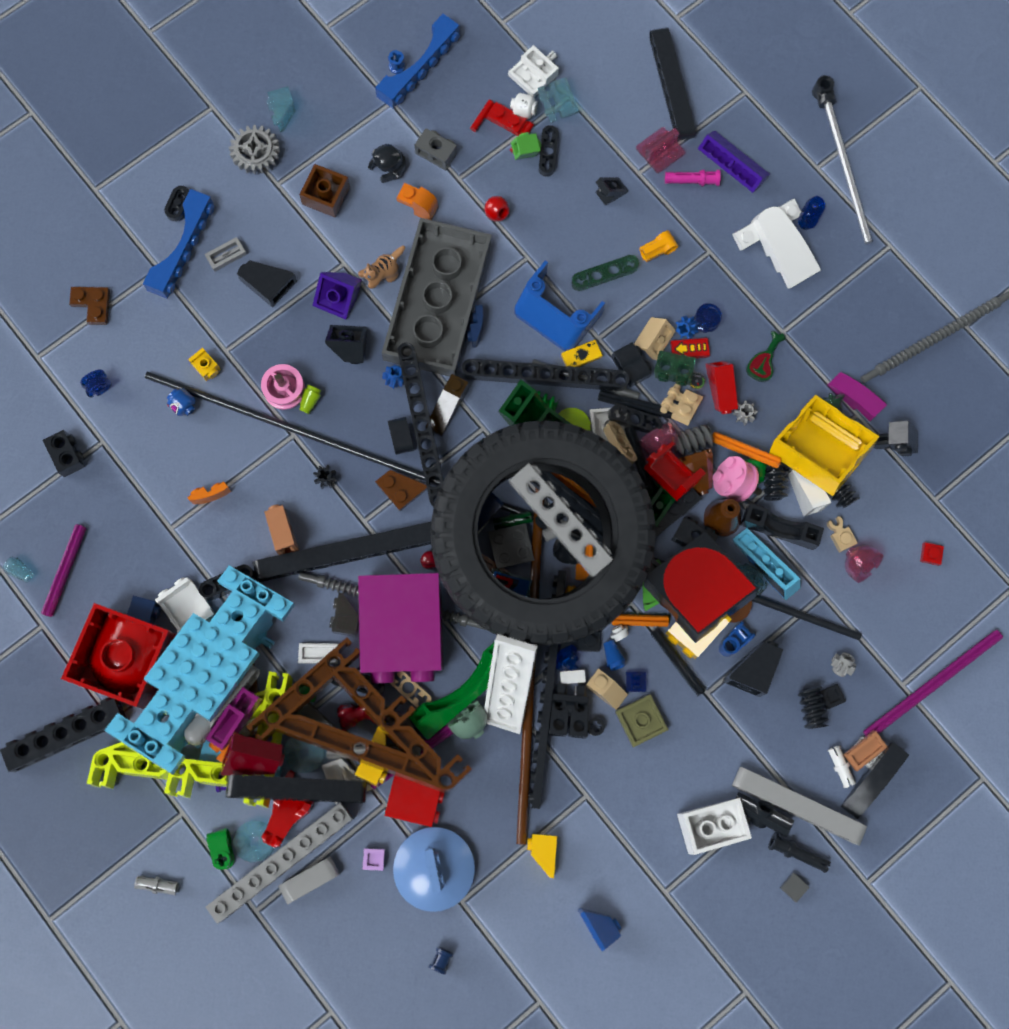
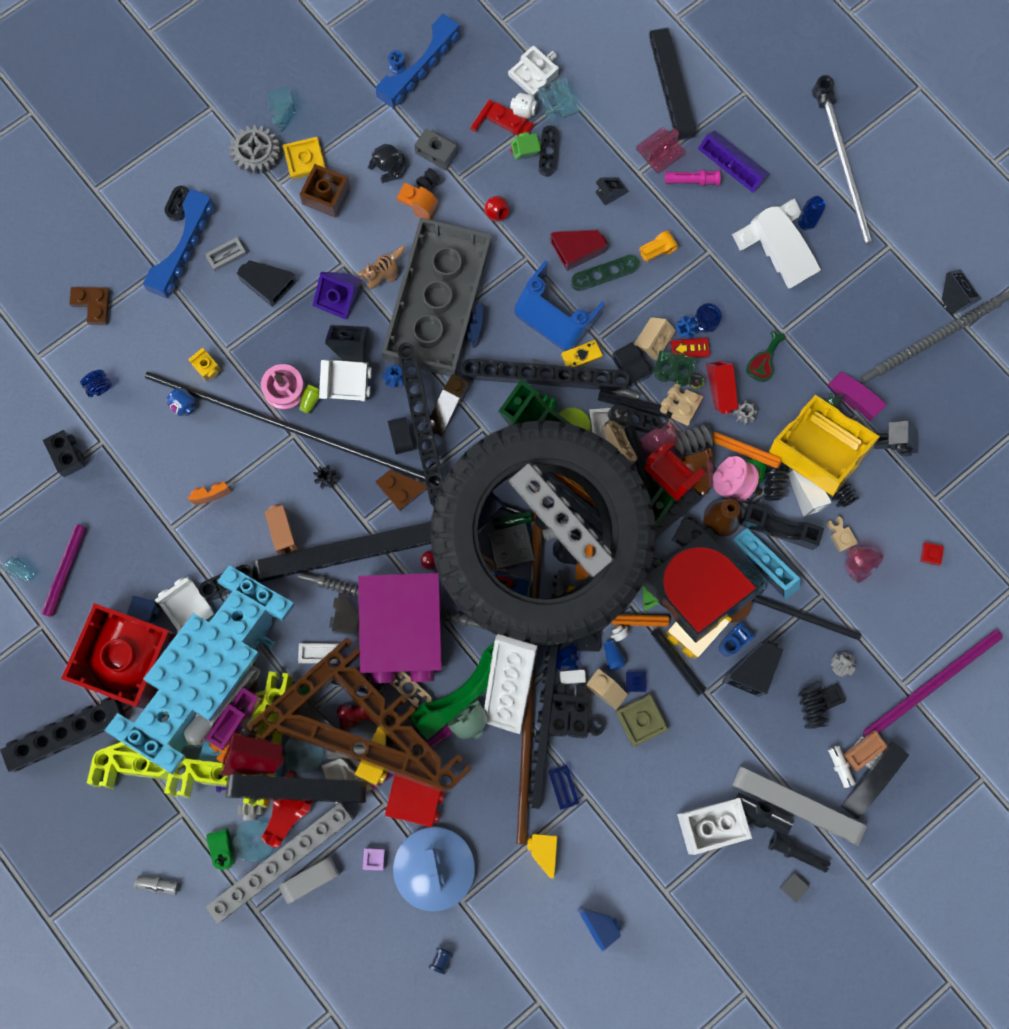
(250, 812): none -> light grey gear
(302, 157): none -> yellow tile
(345, 380): none -> white panel
(428, 180): none -> black wheel
(568, 804): none -> clear blue tile
(577, 246): none -> dark red slope
(958, 292): none -> black slope

